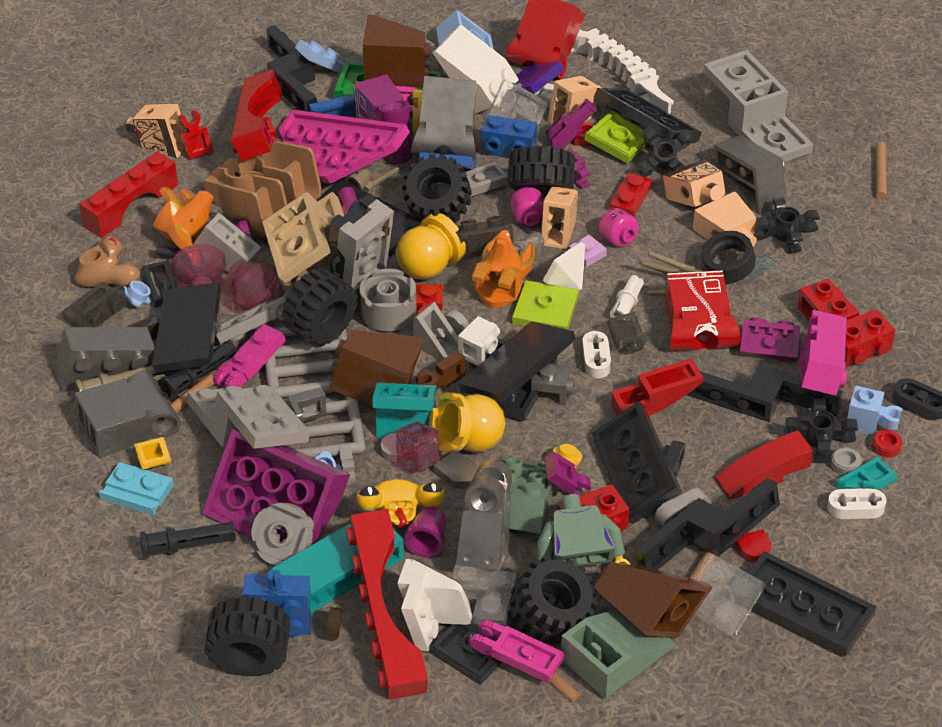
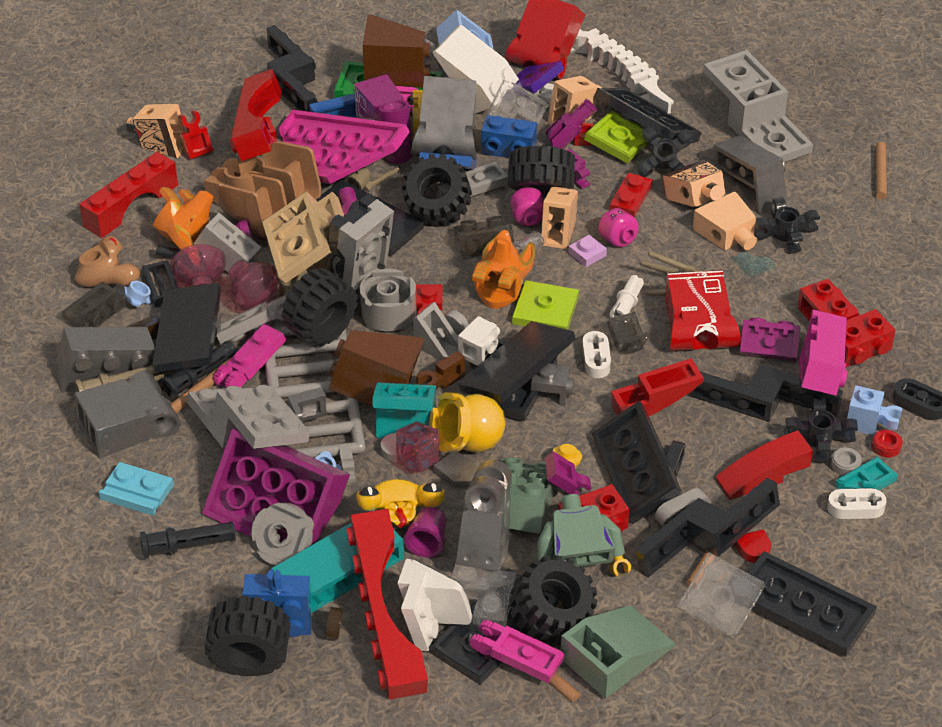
(152, 453): yellow slope -> none
(317, 54): light blue plate -> none
(429, 248): yellow tile -> none
(568, 268): white slope -> none
(651, 598): reddish brown slope -> none
(729, 240): black tyre -> none

